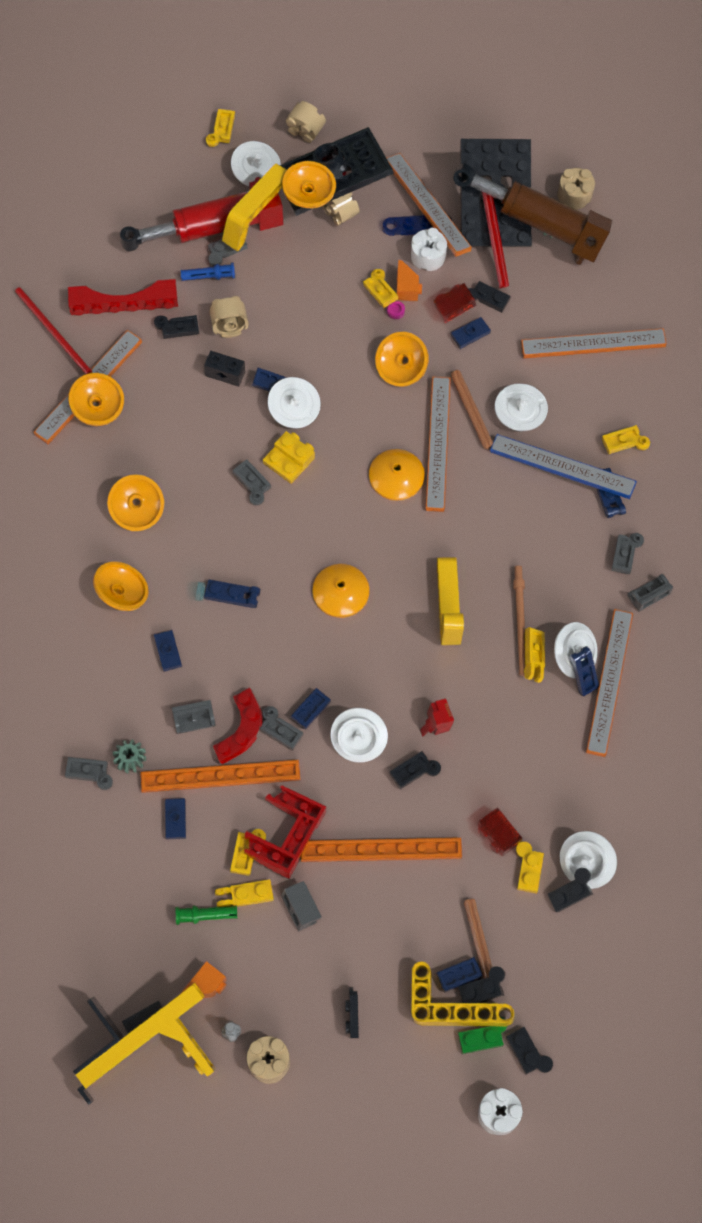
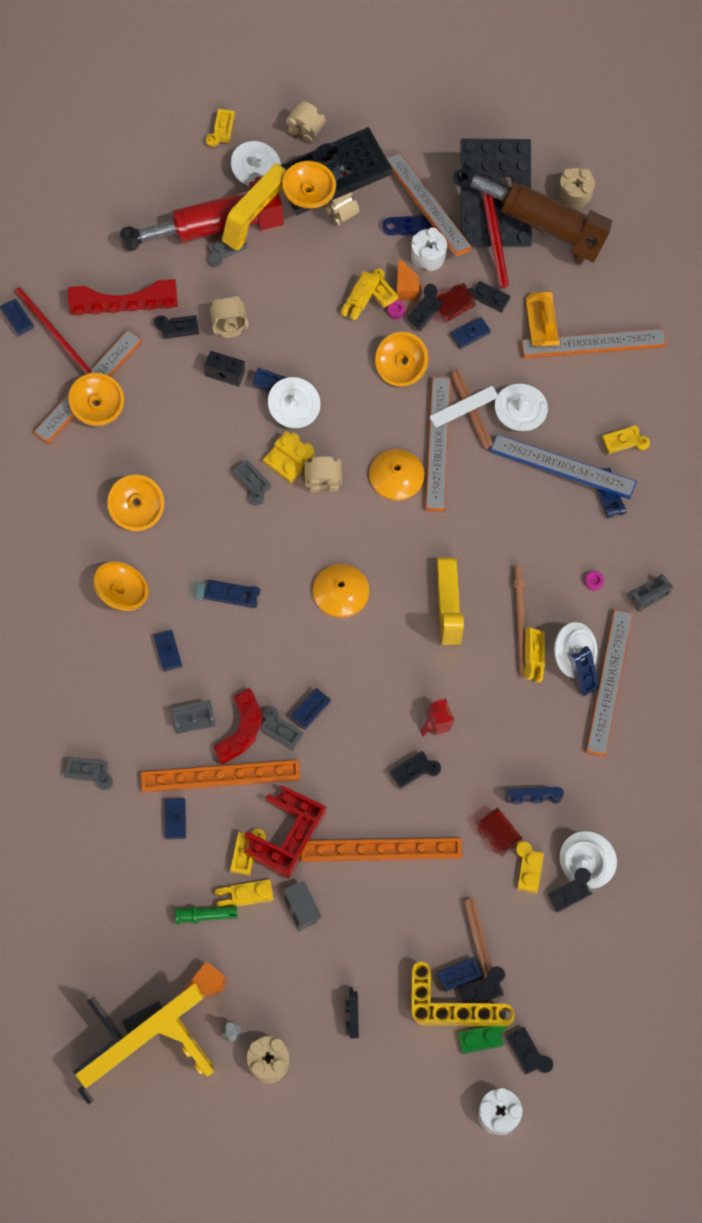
(17, 317): none -> dark blue plate
(123, 751): sand green gear -> none
(216, 272): blue pin -> none
(323, 474): none -> tan brick
(359, 735): white piece -> none
(360, 295): none -> yellow hinge
(426, 308): none -> black hinge
(464, 406): none -> white sticker
(535, 795): none -> dark blue plate
(542, 319): none -> light orange piece
(594, 580): none -> dark pink tile
(625, 552): dark grey hinge -> none

